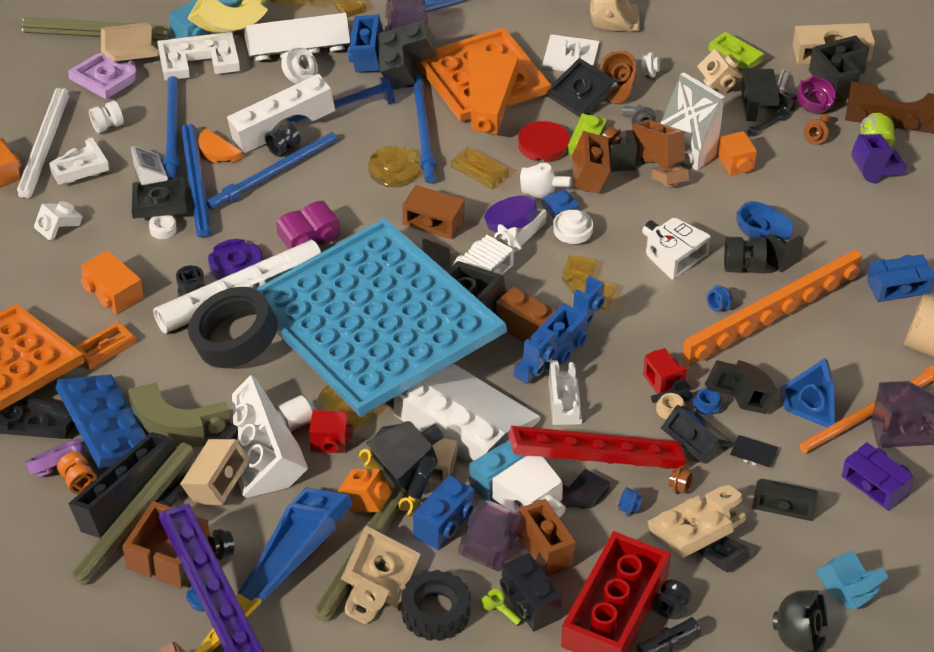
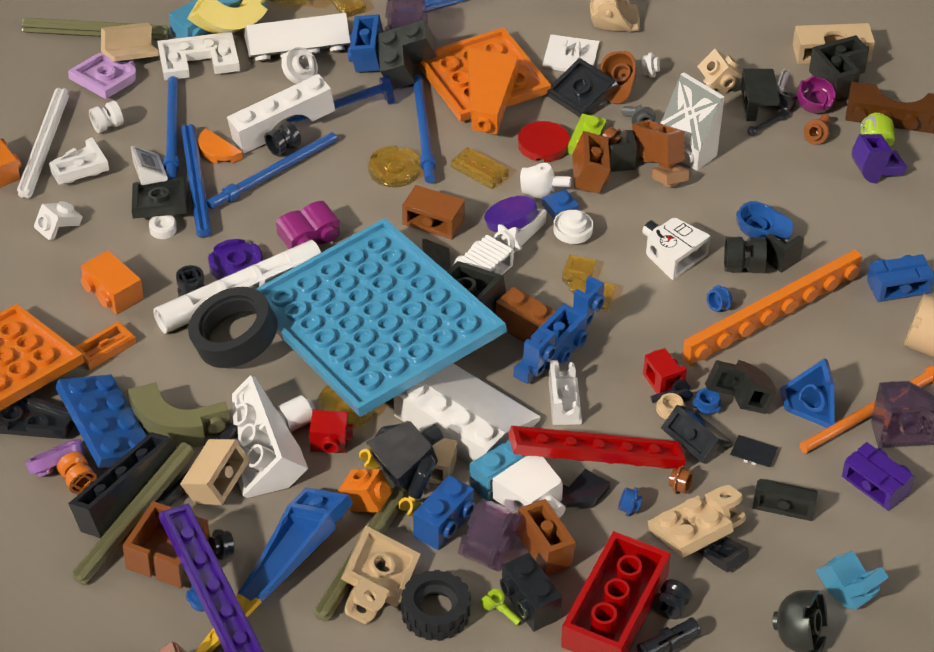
(736, 153): orange brick -> none
(744, 54): lime plate -> none

